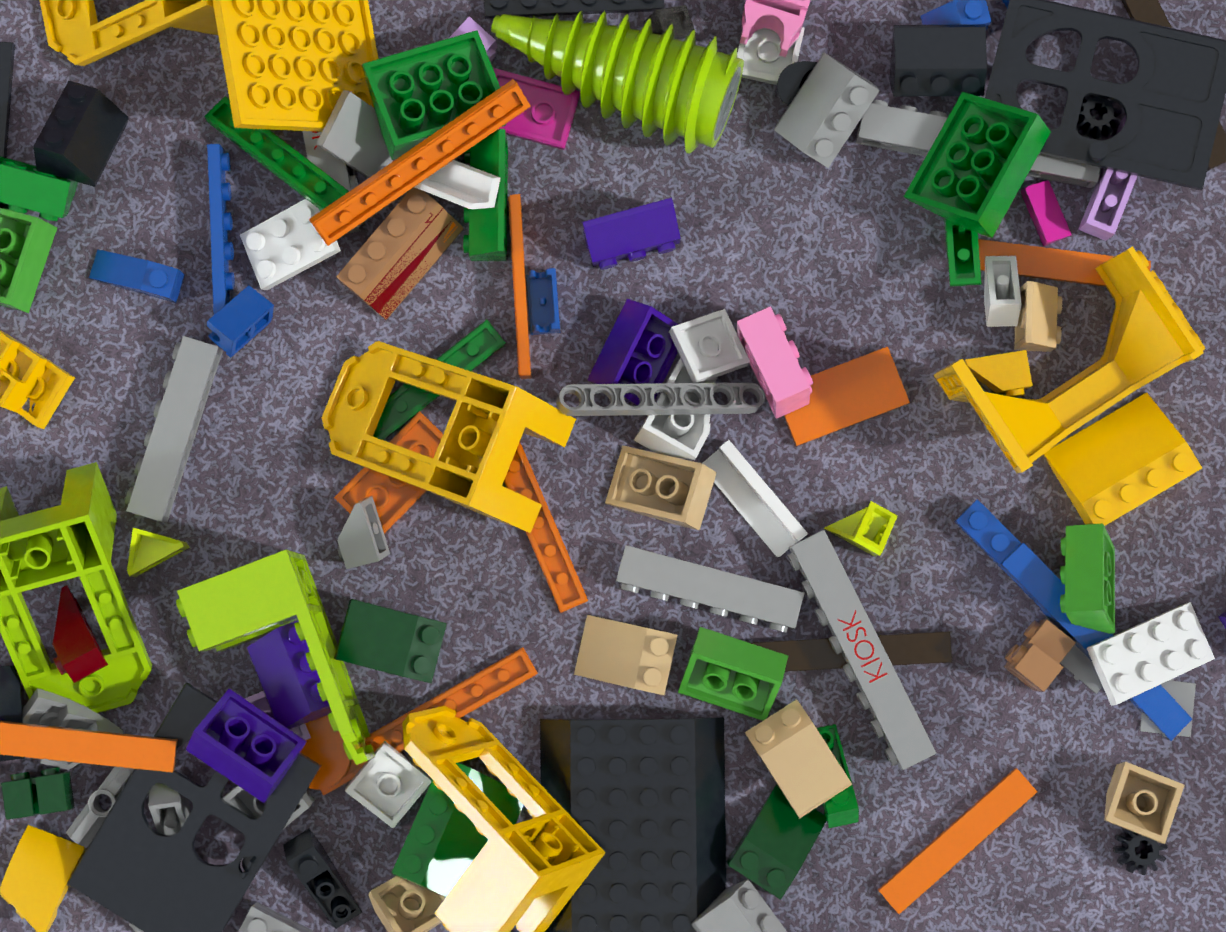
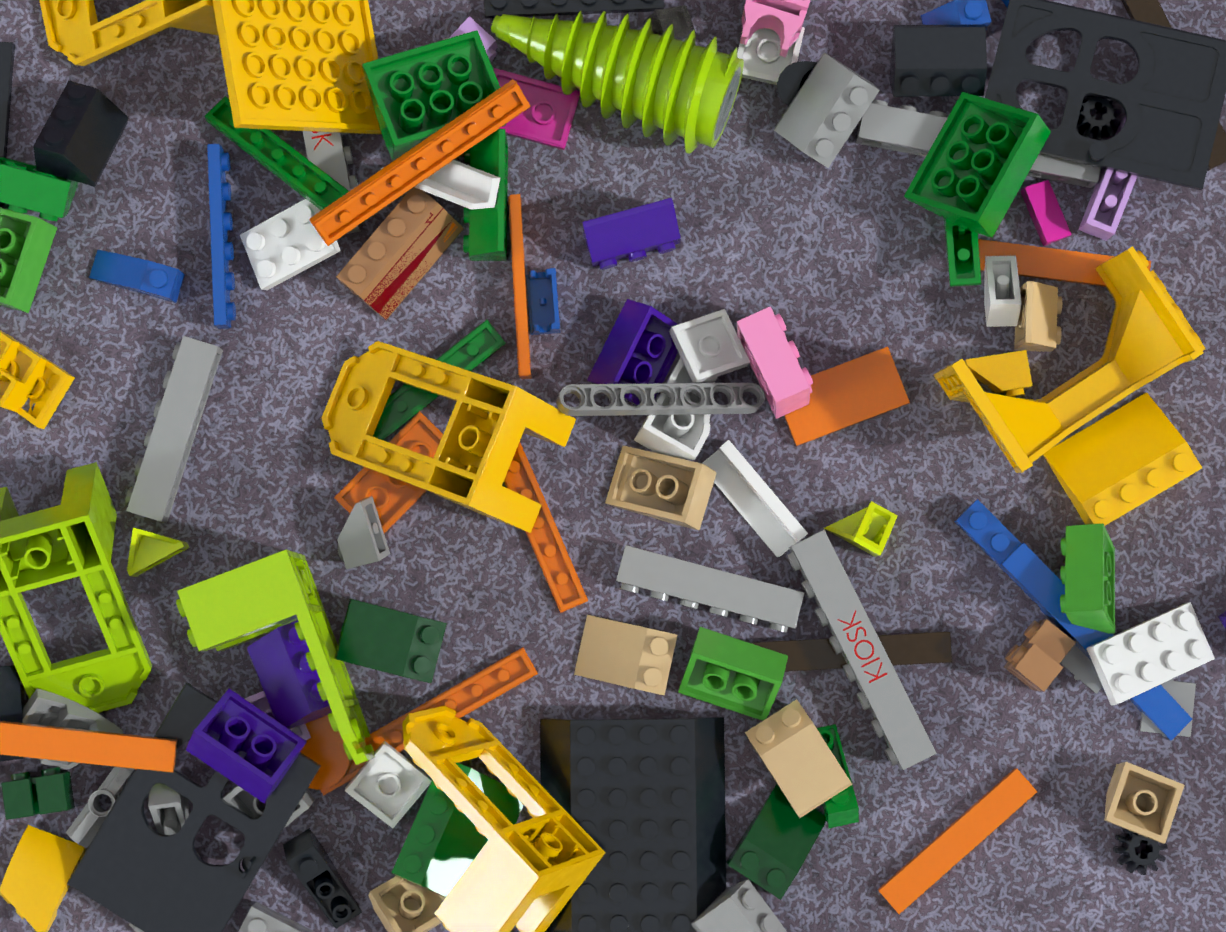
(74, 641): dark red slope -> none
(240, 320): blue hinge -> none
(355, 136): light grey tile -> none

